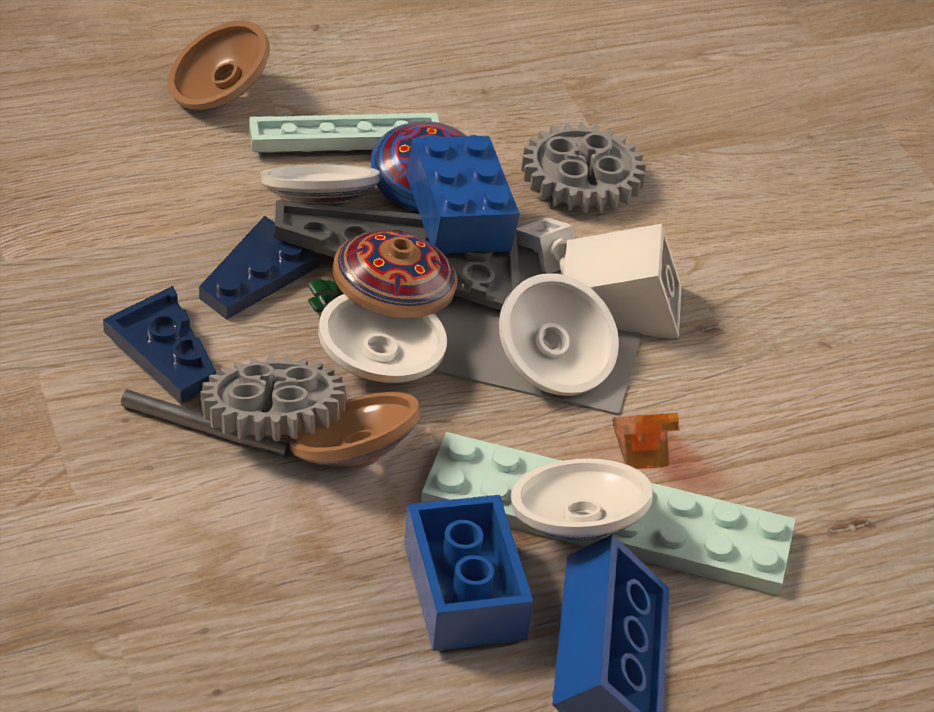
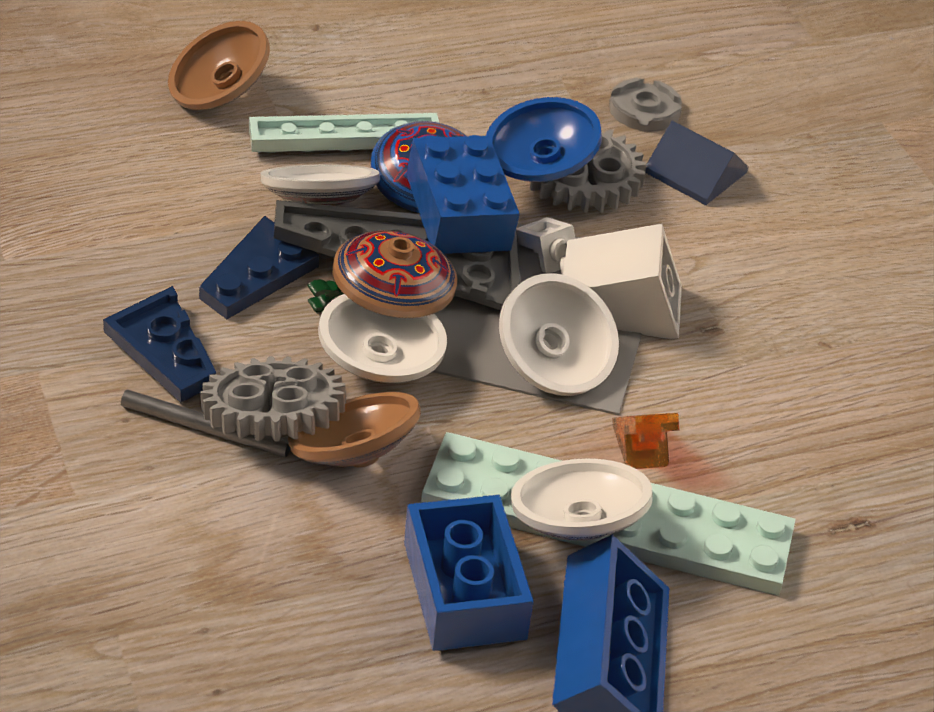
(545, 138): none -> blue dish
(645, 104): none -> light grey tile
(694, 164): none -> dark blue slope

